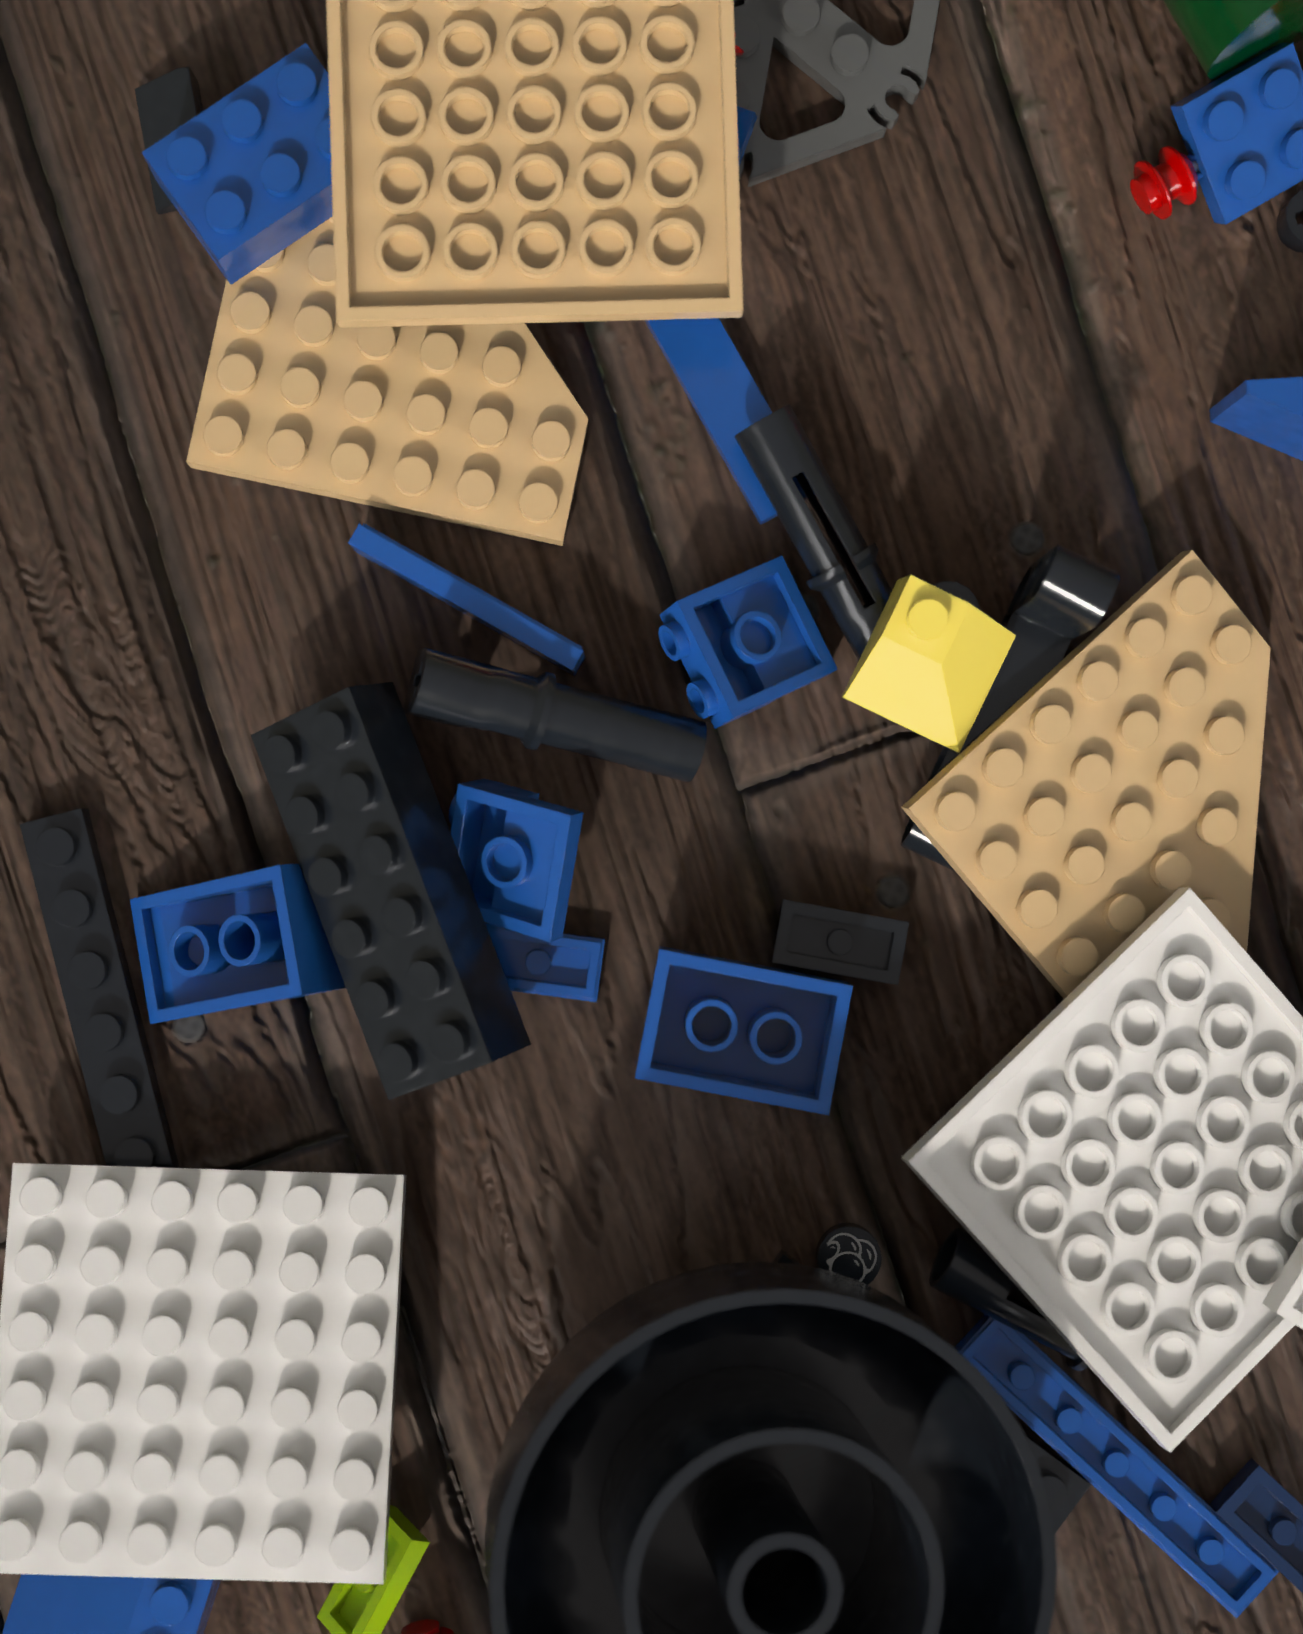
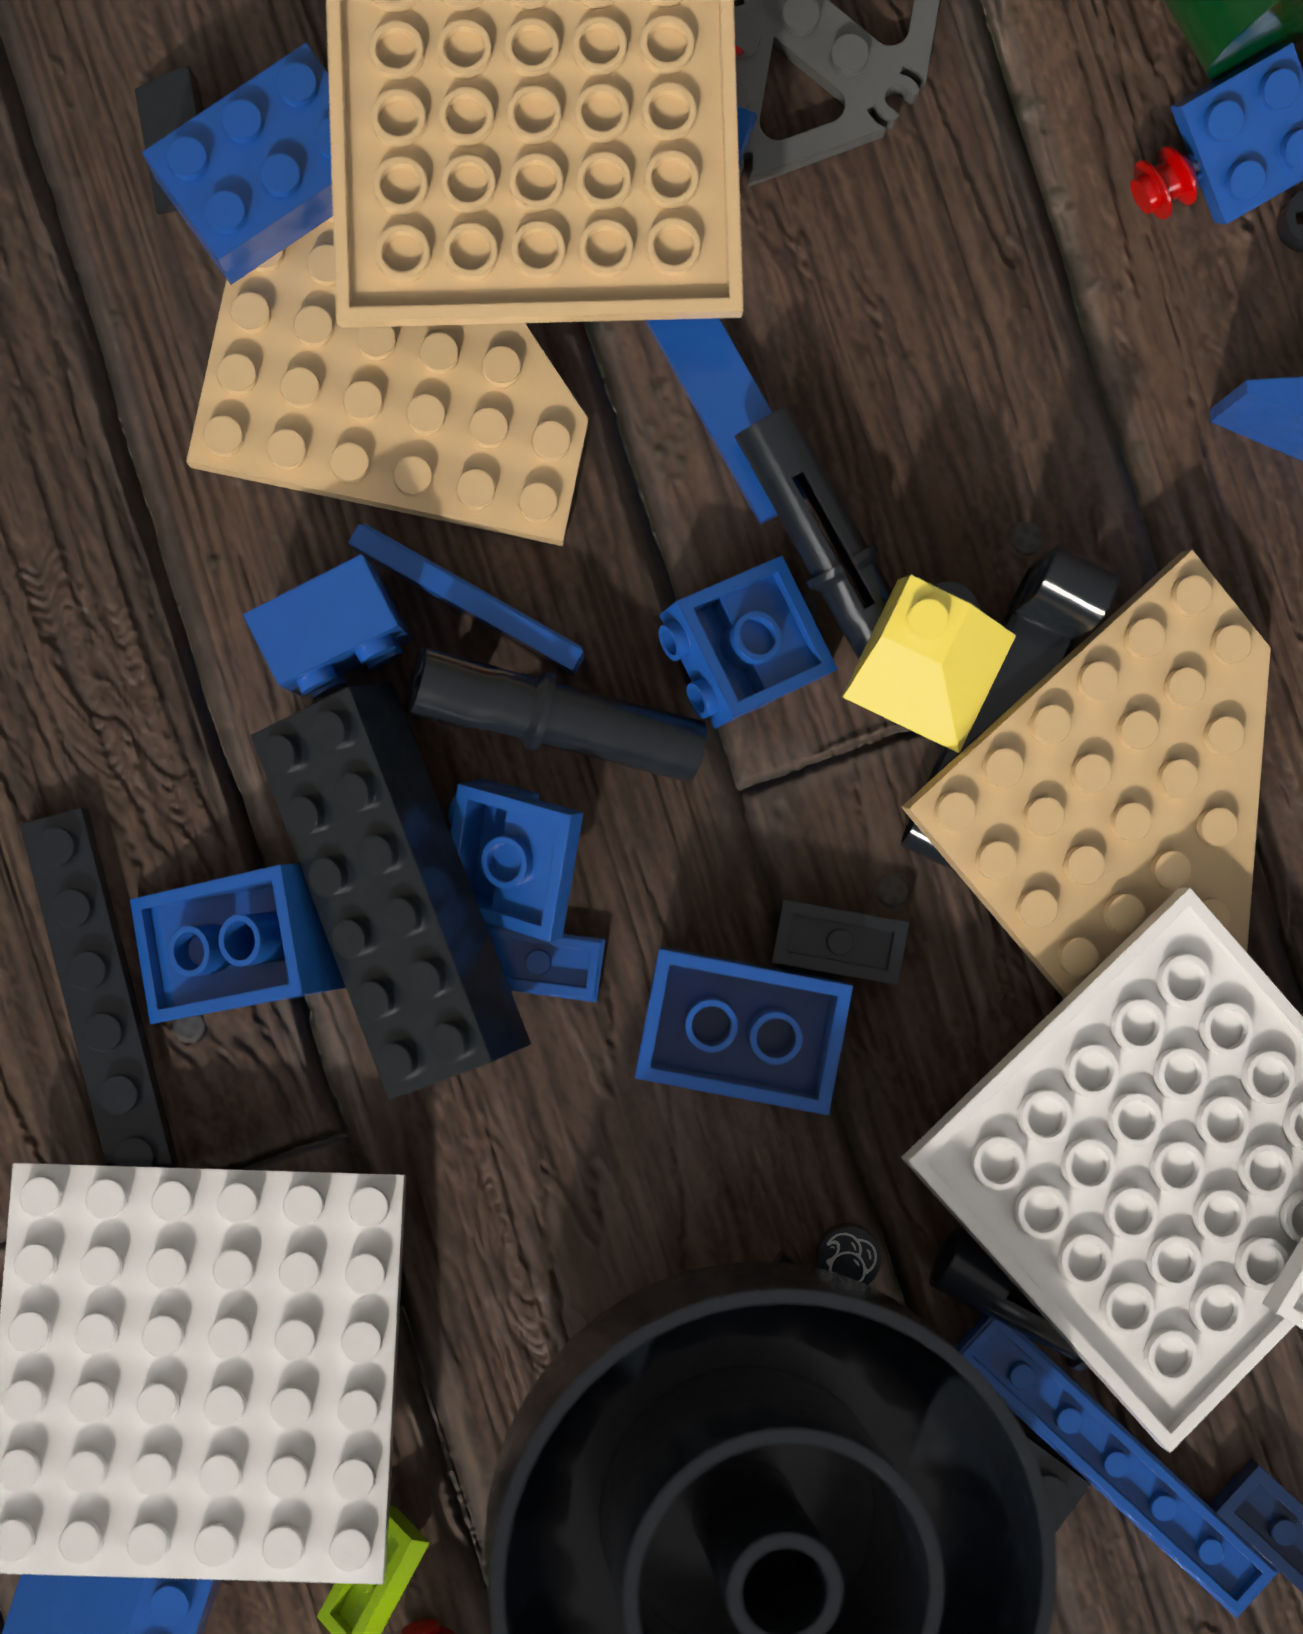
(329, 629): none -> blue brick

